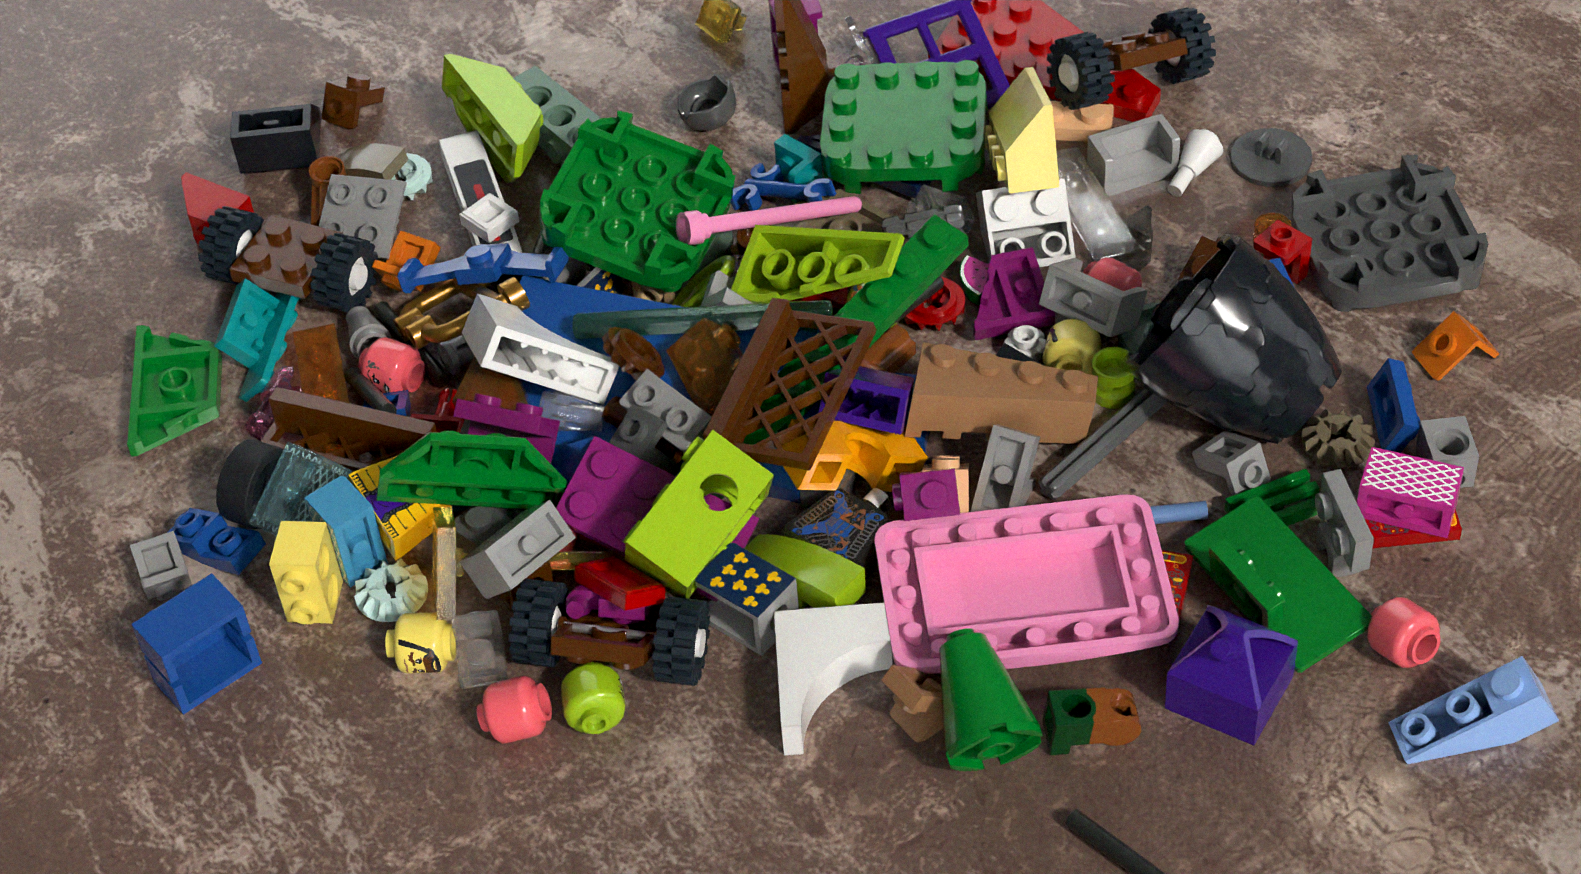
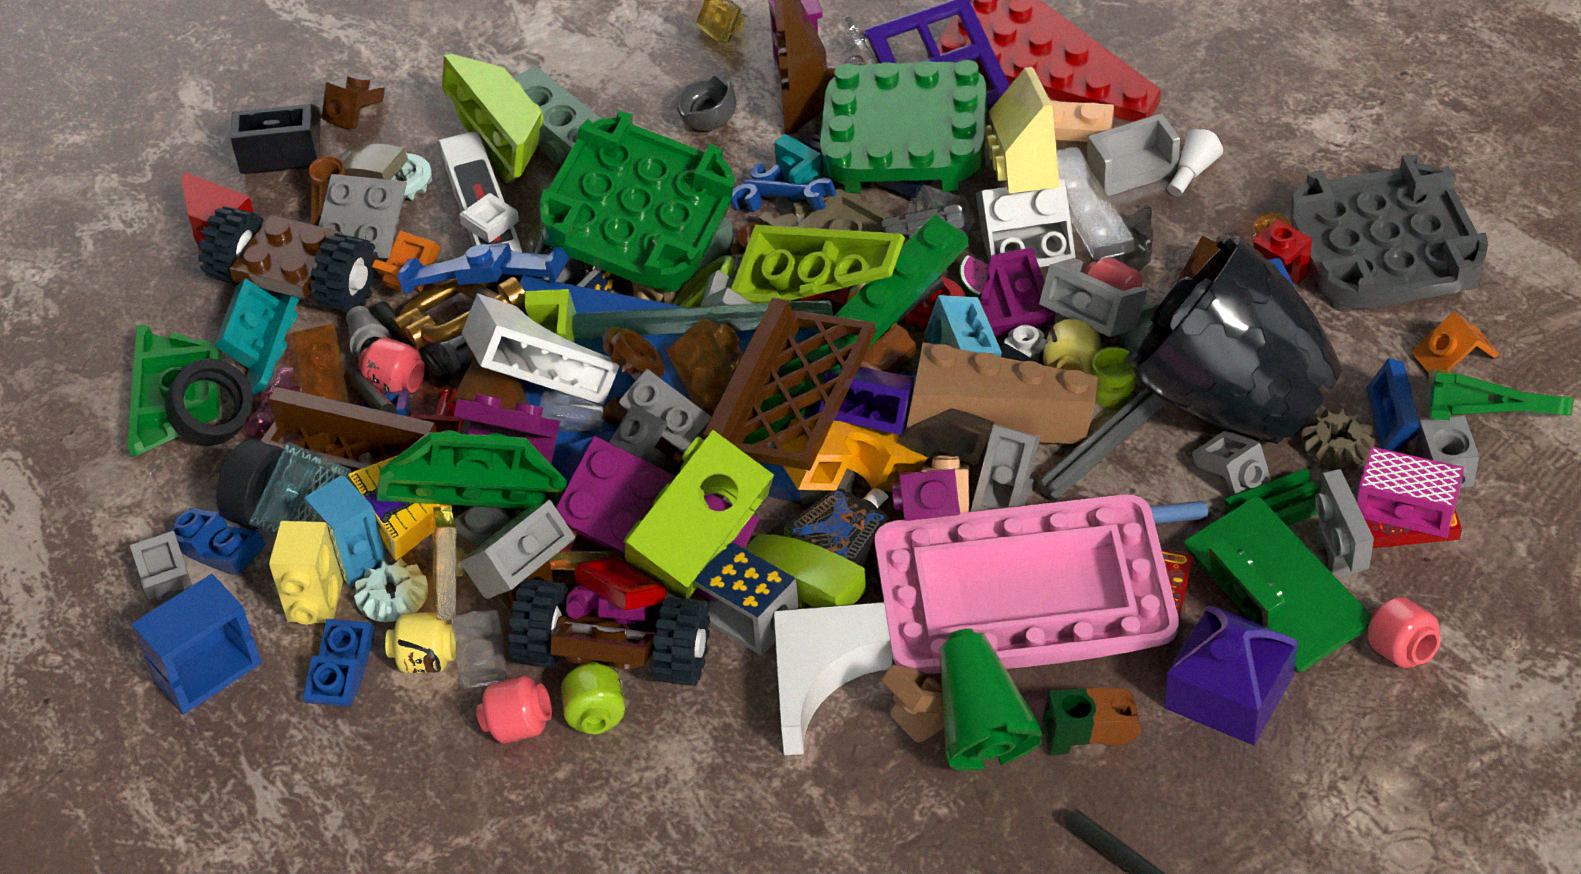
(226, 376): none -> black tyre
(341, 663): none -> blue slope
(552, 310): none -> lime panel
(696, 227): bright pink piece -> none
(949, 432): none -> clear smoke slope
(961, 325): none -> medium azure brick
(1084, 63): black plate -> none
(1271, 157): dark grey piece -> none
(1460, 394): none -> green hinge
(1477, 715): light blue slope -> none

